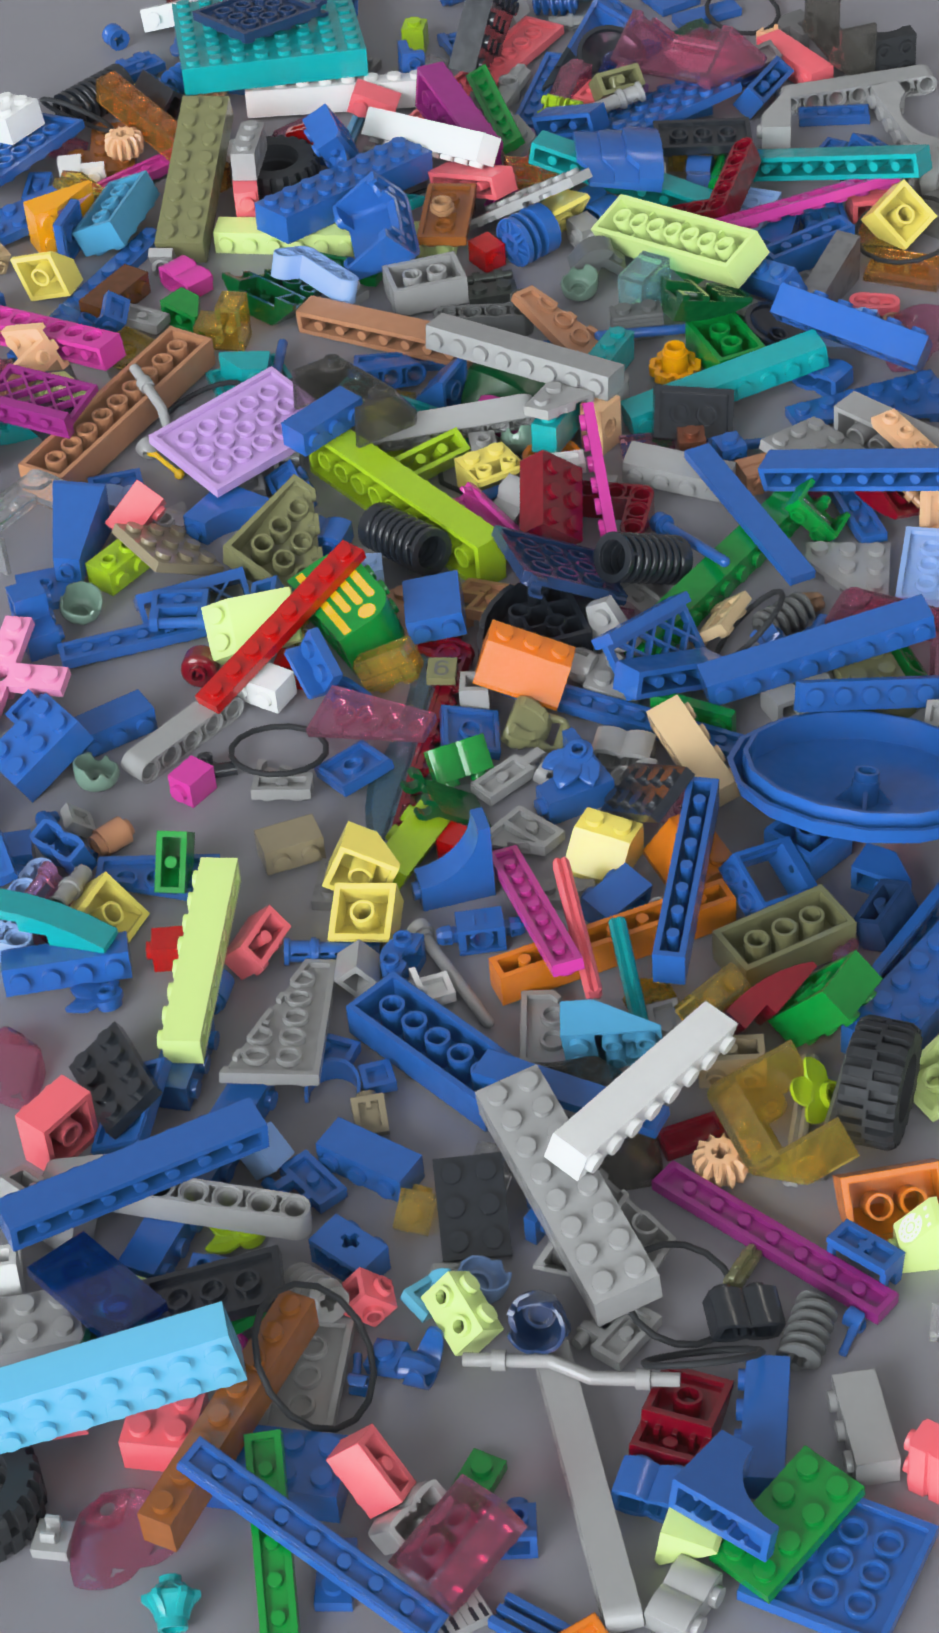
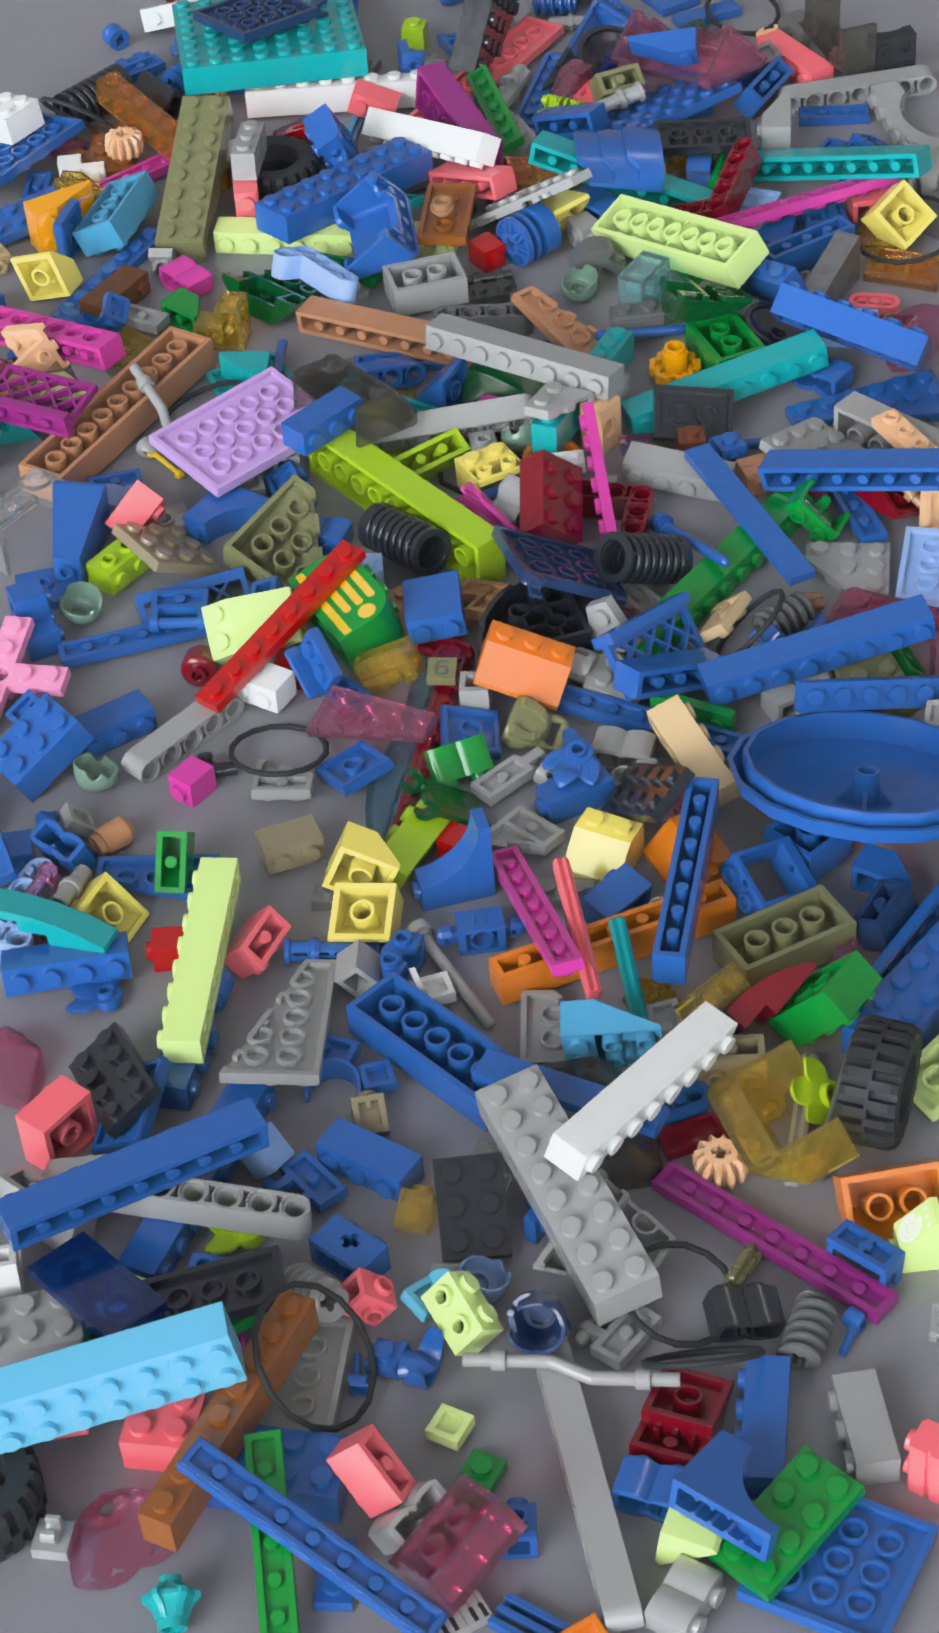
(450, 1427): none -> yellowish green plate
(670, 47): none -> blue slope
(684, 1105): none -> blue plate

